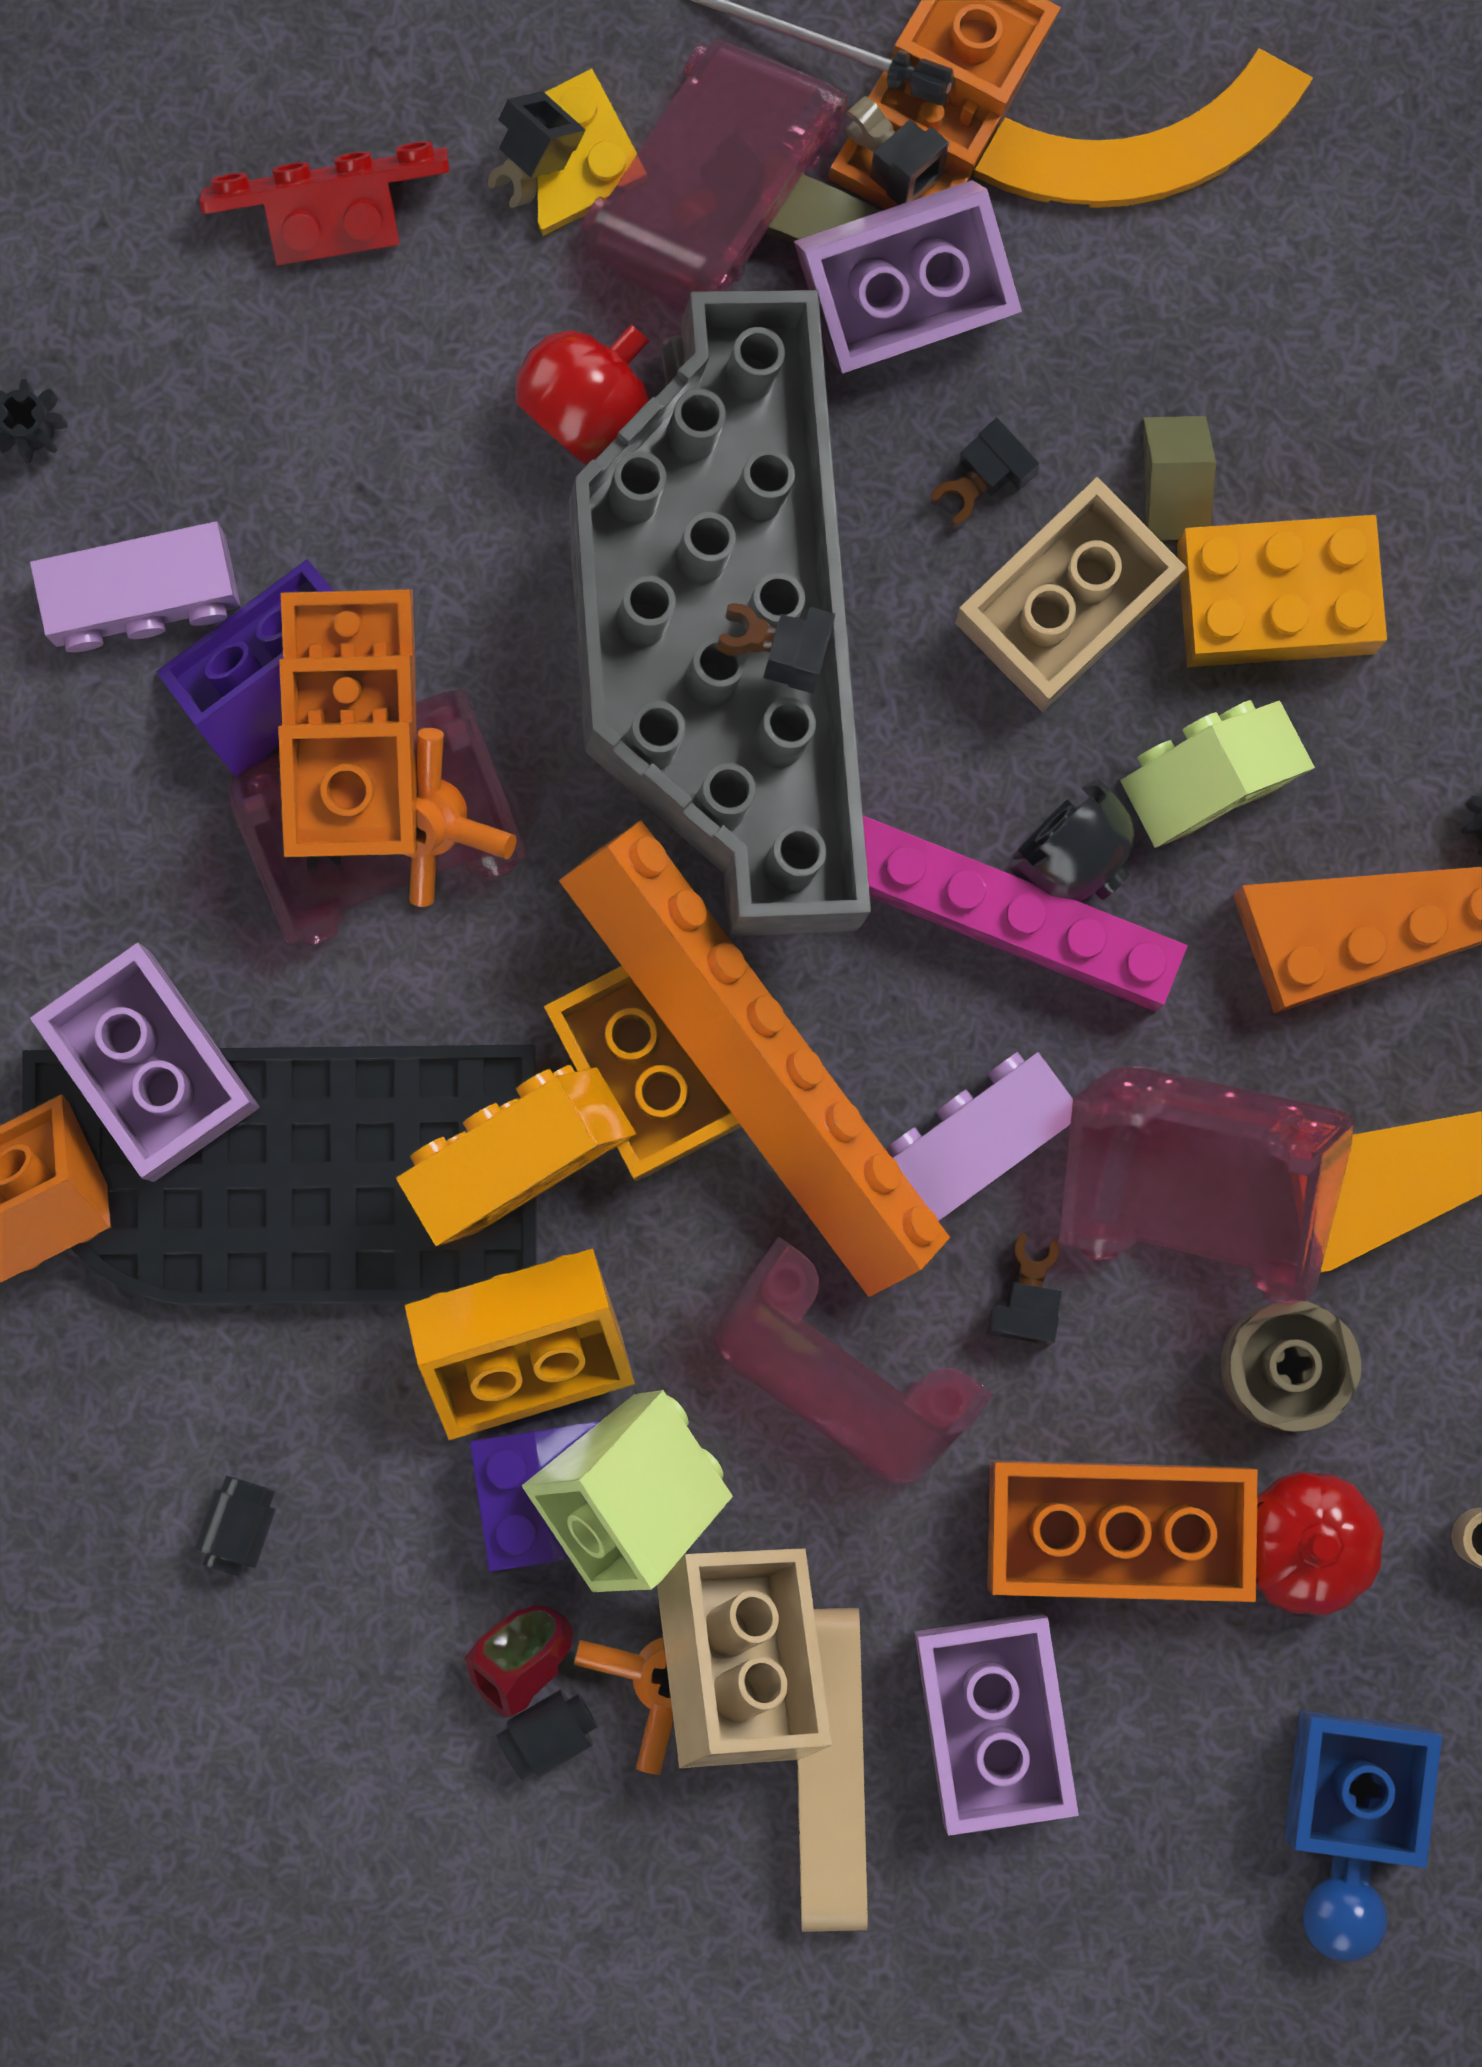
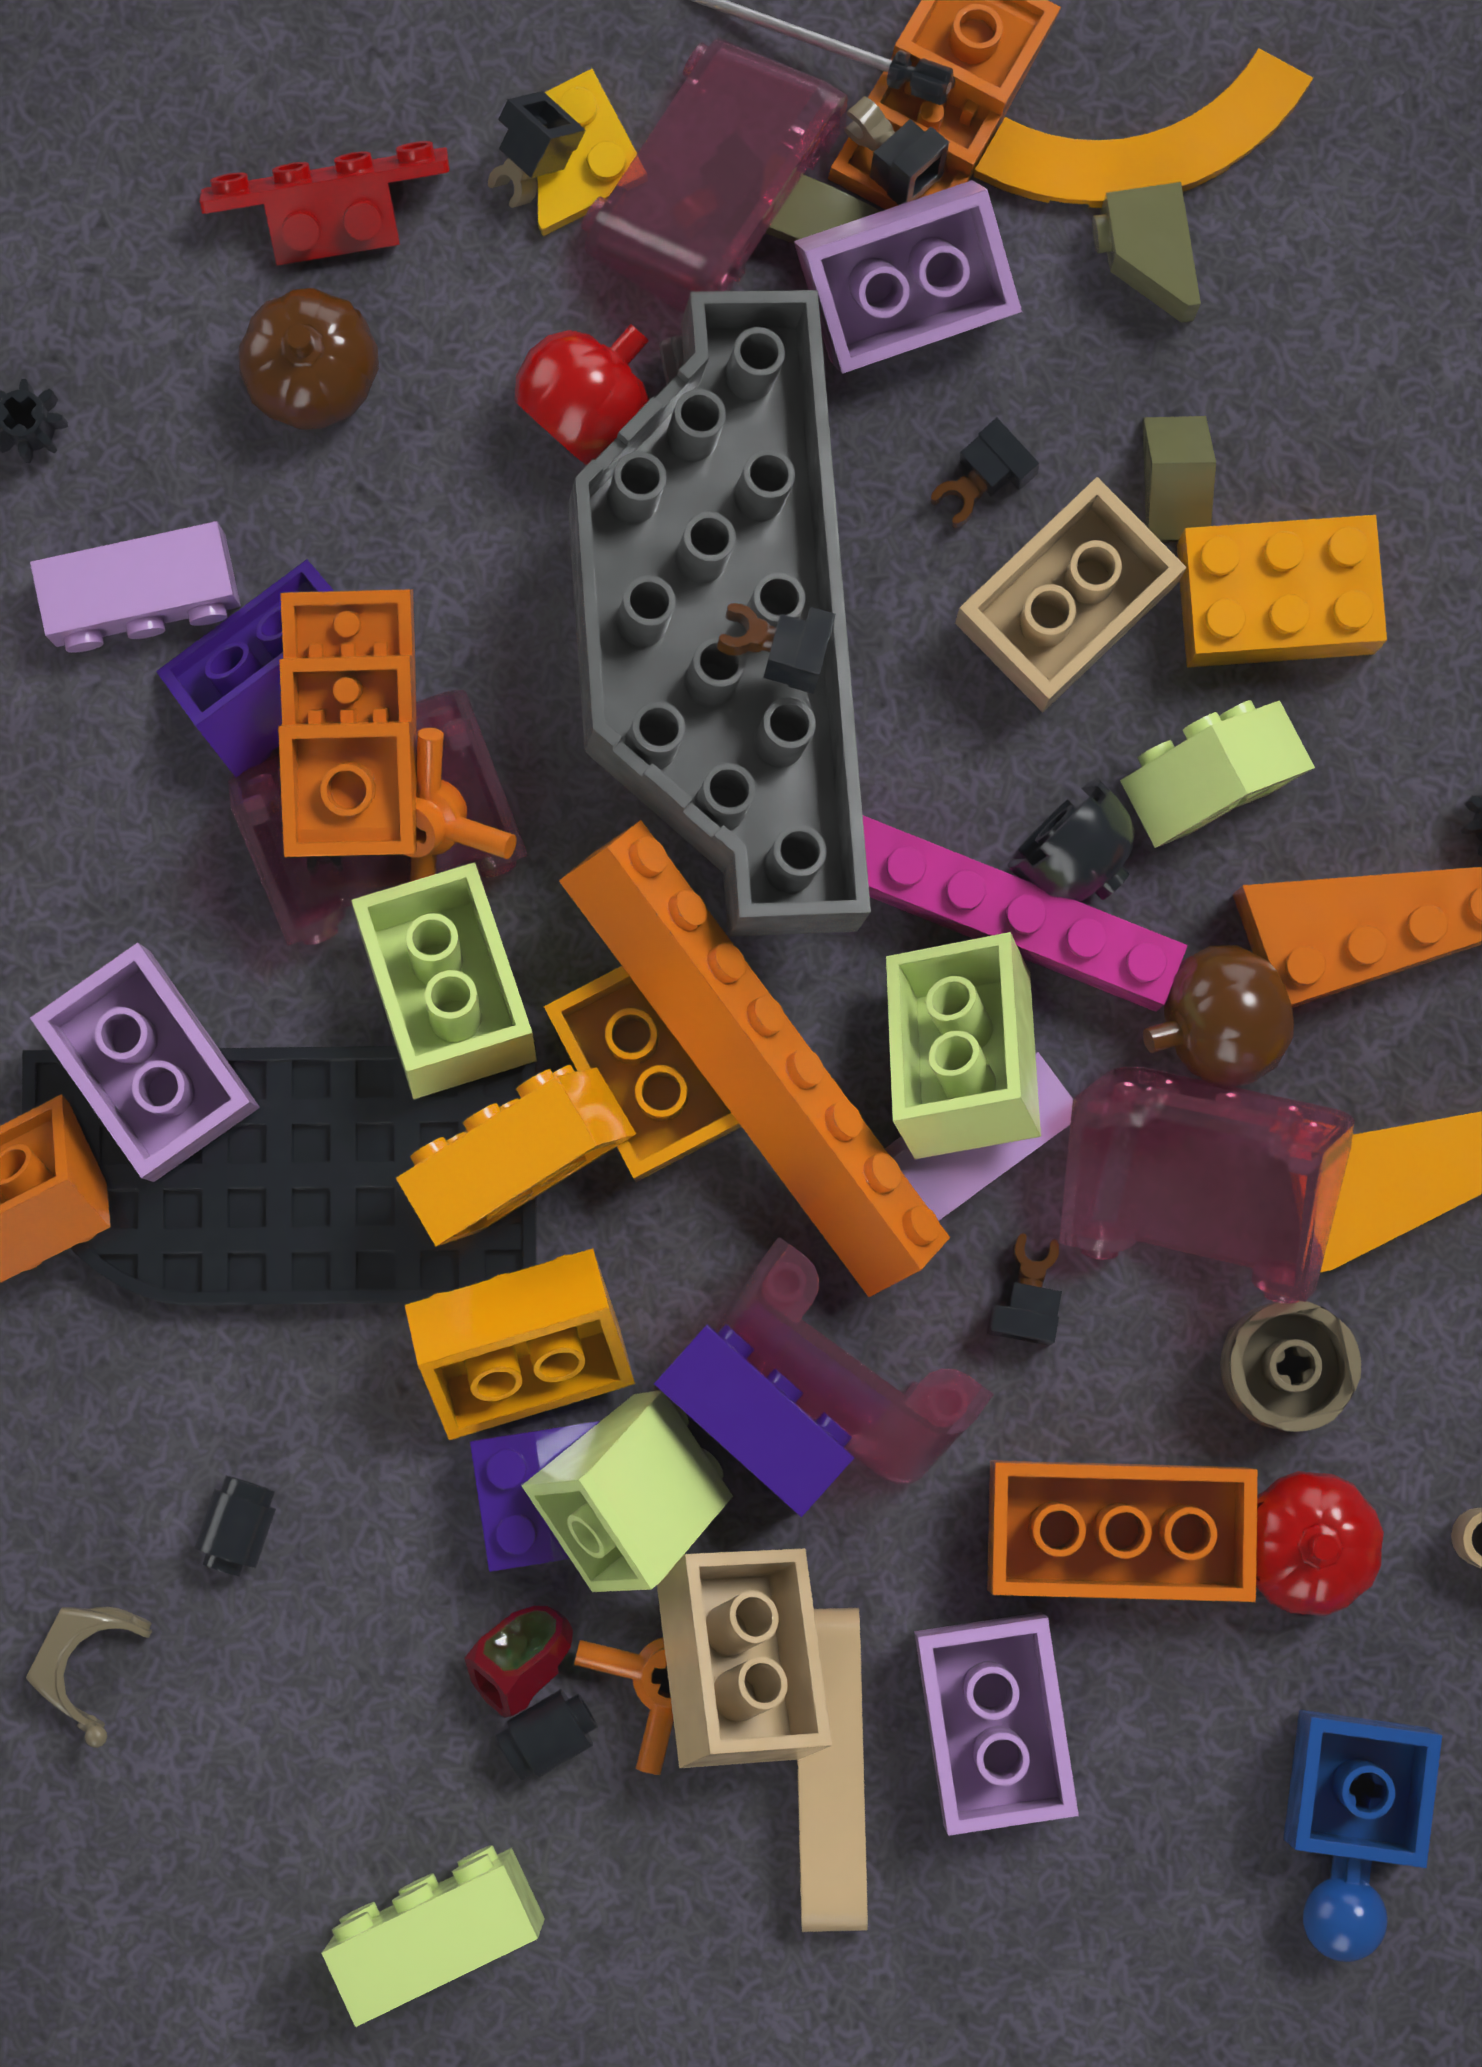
(67, 1631): none -> dark tan helmet
(308, 359): none -> reddish brown piece
(432, 1933): none -> yellowish green brick
(444, 980): none -> yellowish green brick
(757, 1417): none -> dark purple slope
(962, 1046): none -> yellowish green brick
(1150, 246): none -> olive slope
(1226, 1016): none -> reddish brown piece

